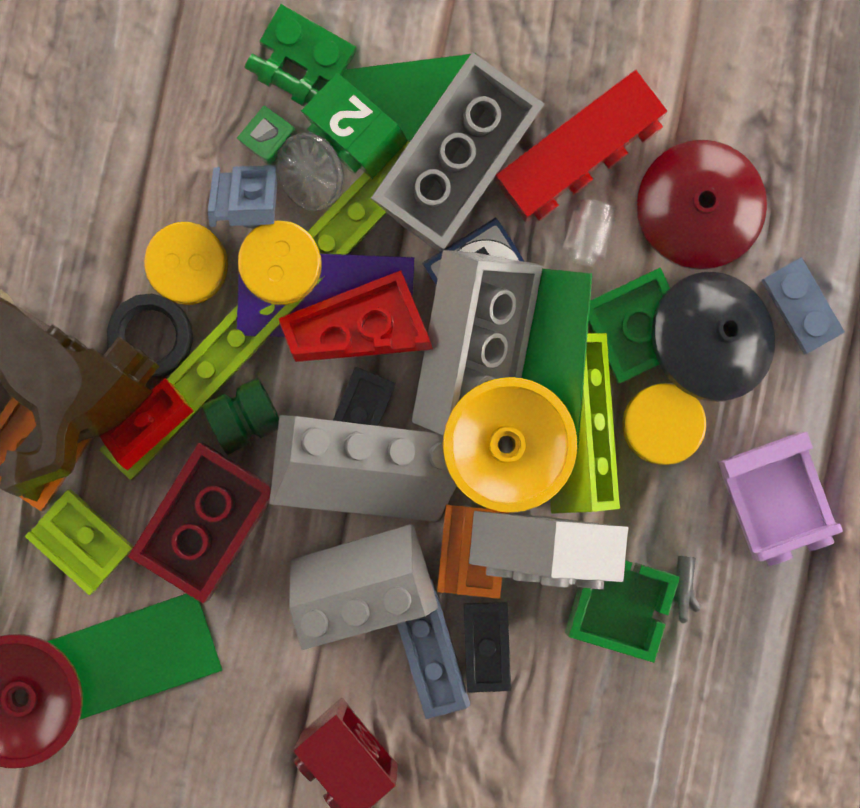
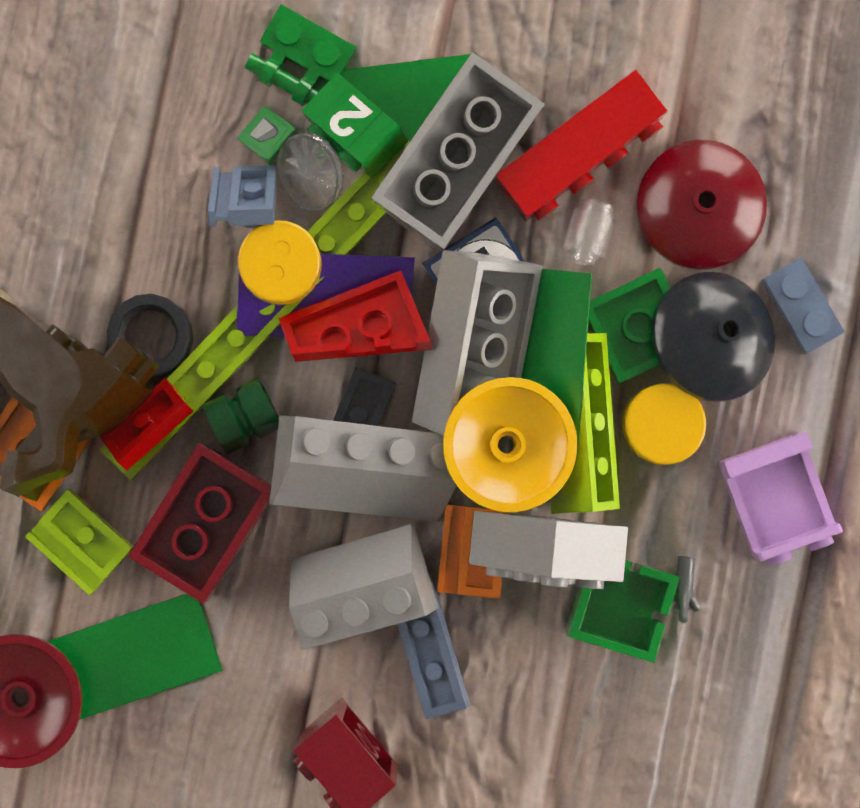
(186, 263): yellow head -> none
(487, 647): black plate -> none

